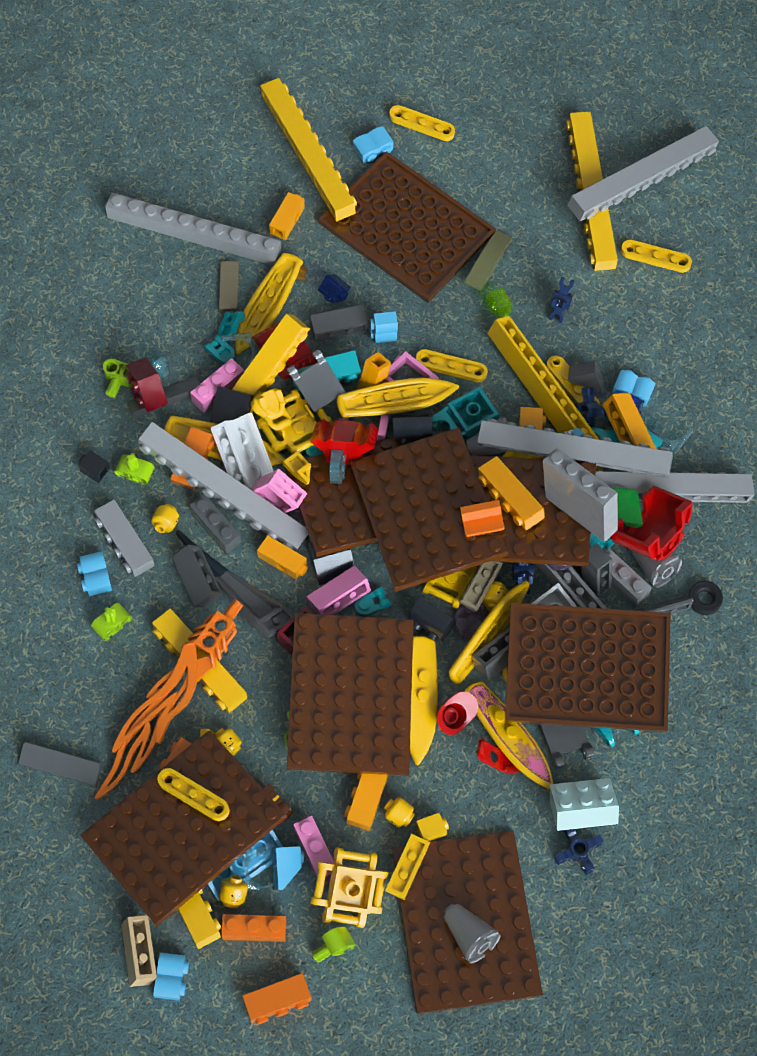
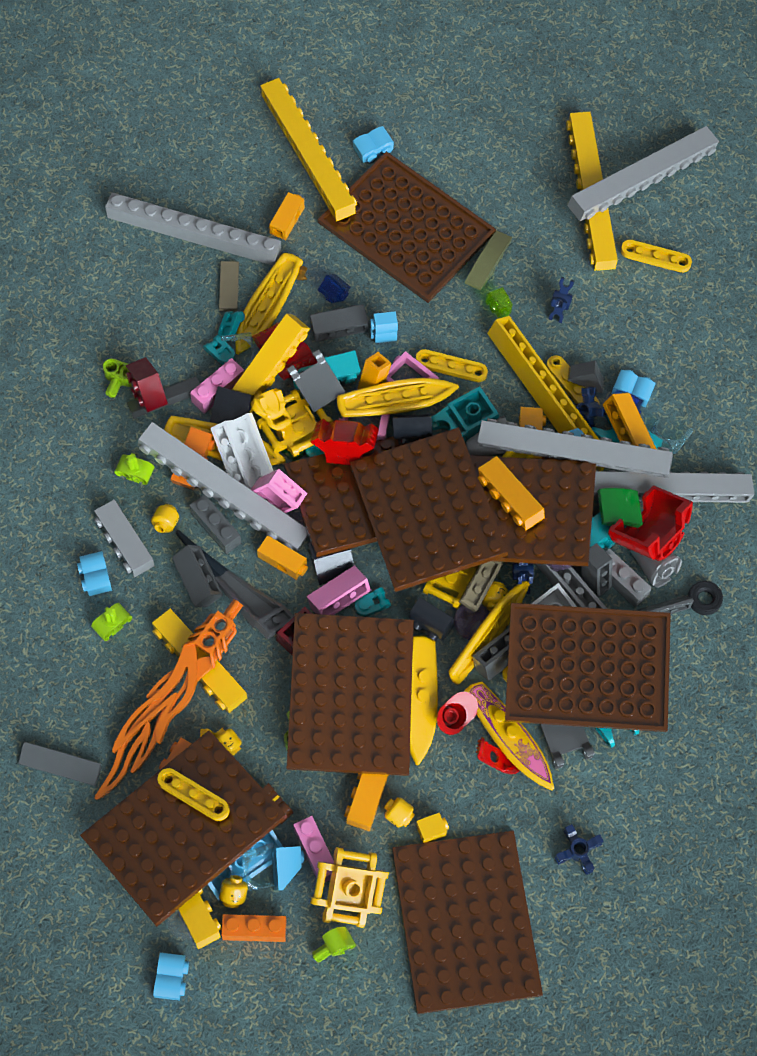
(93, 466): black brick -> none
(138, 951): tan brick -> none
(162, 366): clear light blue brick -> none
(277, 999): orange brick -> none
(299, 467): yellow slope -> none
(337, 466): clear light blue piece -> none
(407, 866): yellow plate -> none
(422, 123): yellow plate -> none
(470, 932): light grey cone -> none
(482, 518): orange panel -> none
(580, 494): light grey brick -> none
(584, 804): light aqua brick -> none

